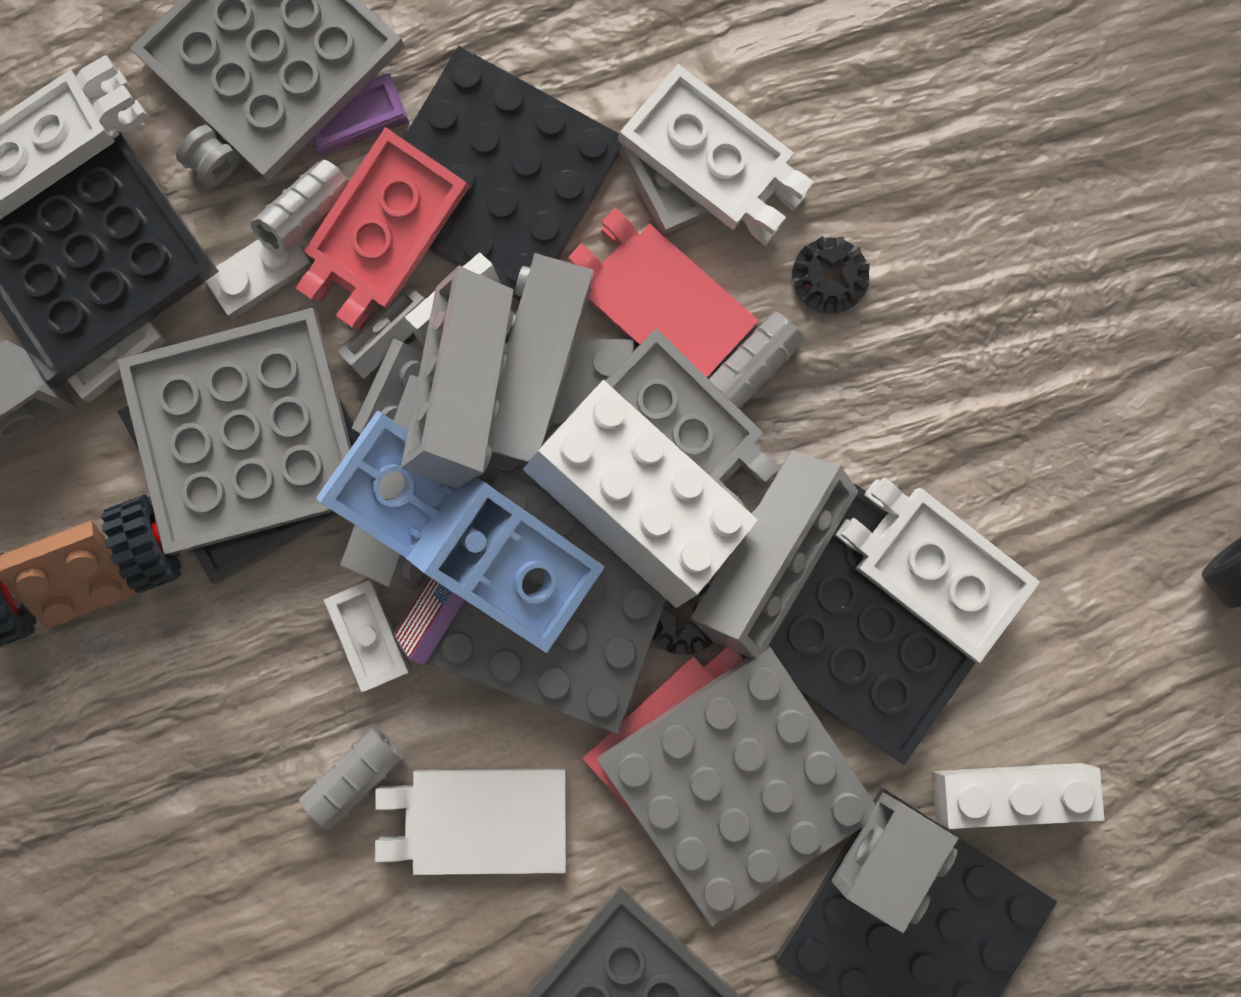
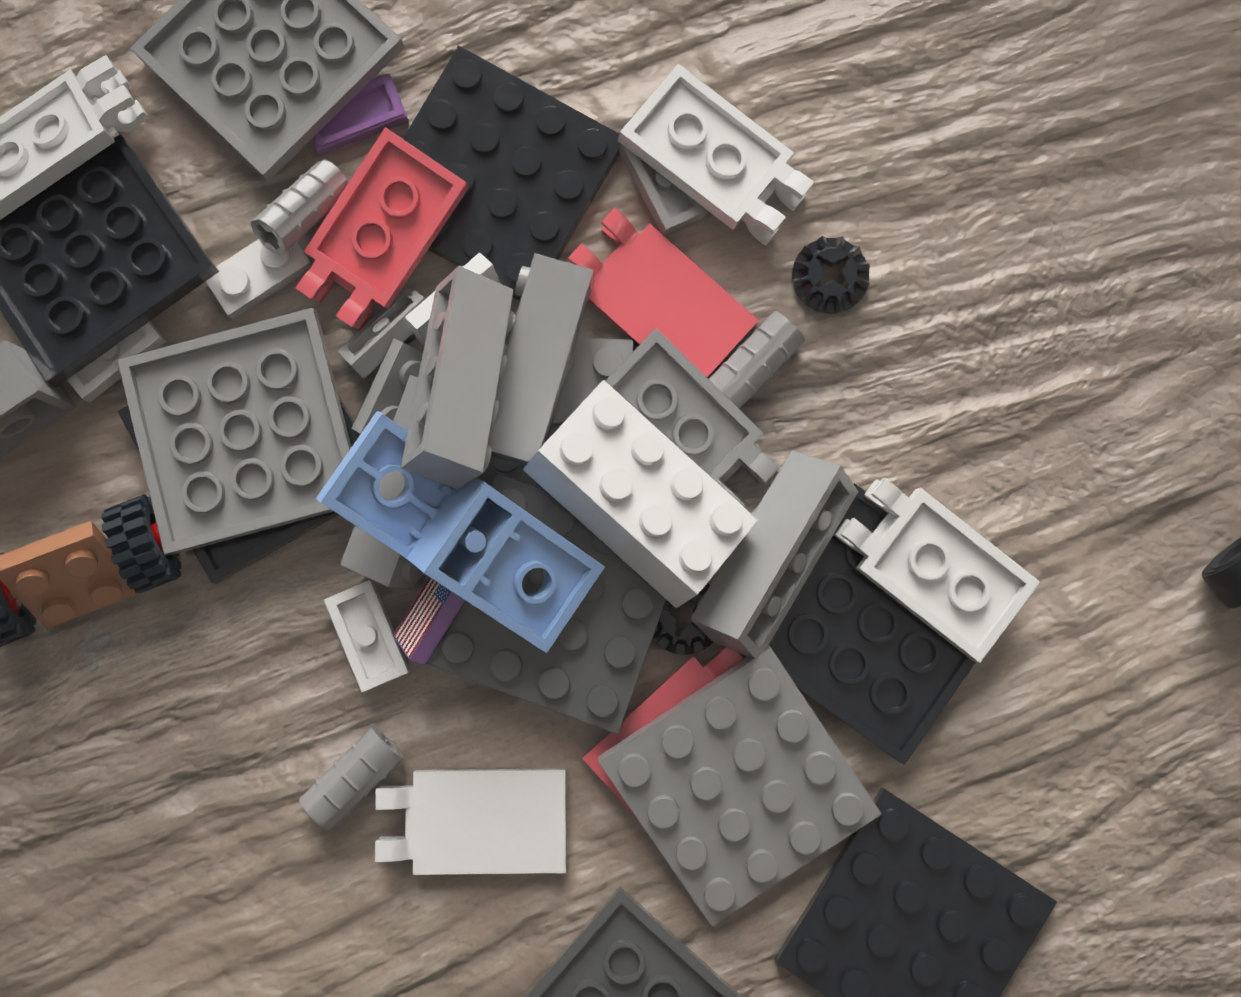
(207, 156): light grey wheel -> none
(895, 863): light grey brick -> none
(1018, 795): white brick -> none

